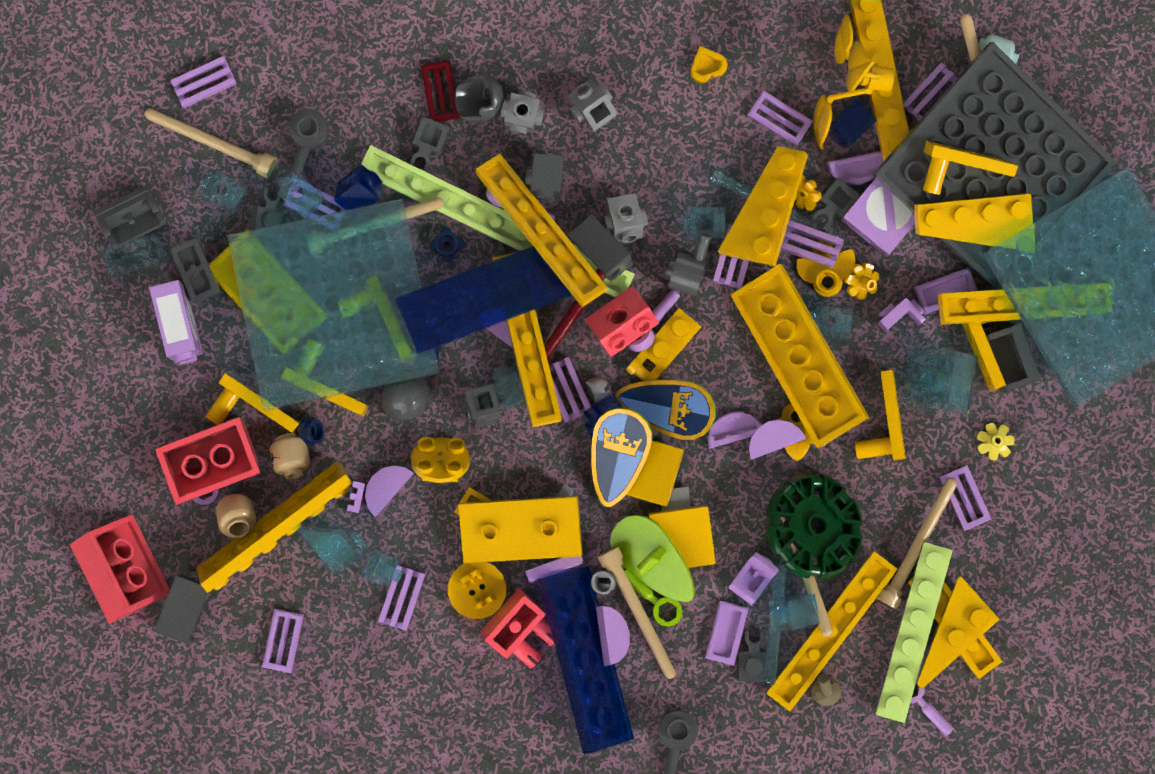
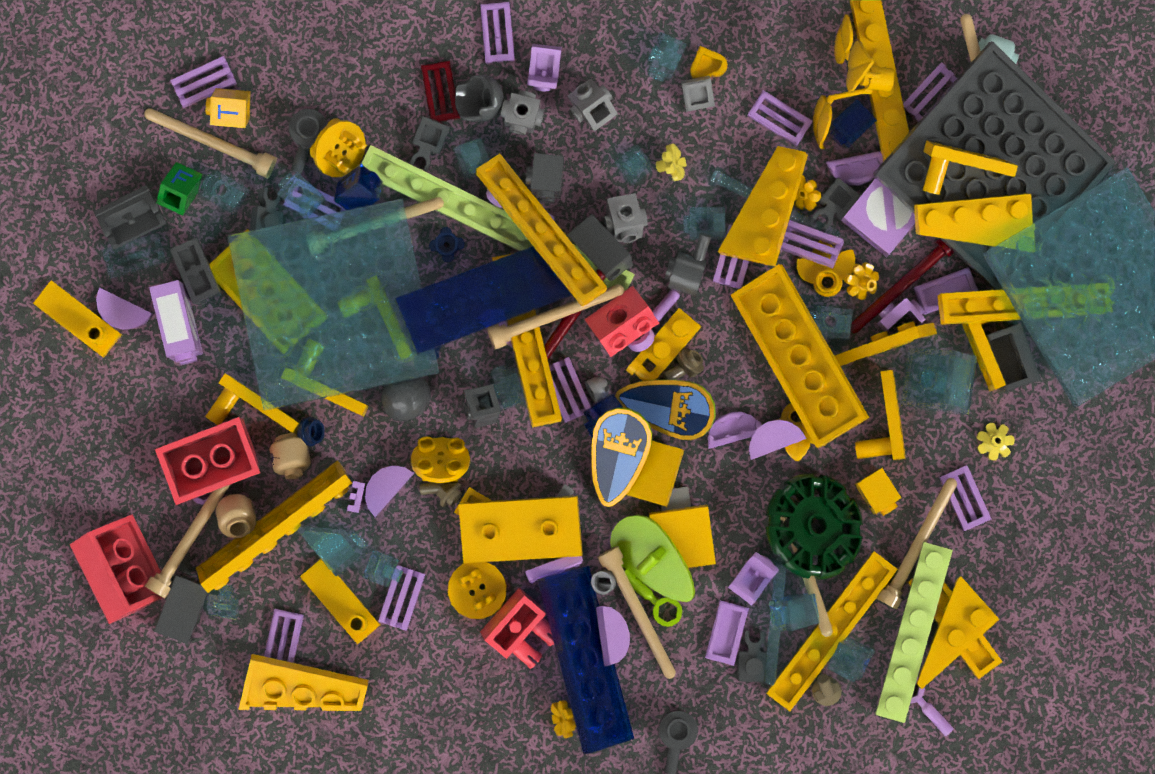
(77, 318): none -> yellow piece
(120, 312): none -> lavender tile
(160, 582): none -> tan piece
(179, 188): none -> green brick
(224, 604): none -> clear light blue tile
(229, 108): none -> yellow brick
(286, 684): none -> yellow wing
(330, 158): none -> yellow plate
(340, 601): none -> yellow piece
(448, 493): none -> dark tan plate
(470, 157): none -> clear light blue brick
(499, 57): none -> lavender tile
(501, 334): none -> tan piece
(544, 67): none -> lavender bracket
(563, 718): none -> yellow plant
(634, 165): none -> clear light blue tile
(666, 57): none -> clear light blue brick
(672, 162): none -> light yellow plant
(689, 363): none -> dark tan plate
(697, 93): none -> light grey tile
(850, 659): none -> clear light blue brick
(878, 492): none -> yellow brick
(883, 342): none -> yellow wing
(900, 286): none -> dark red bar

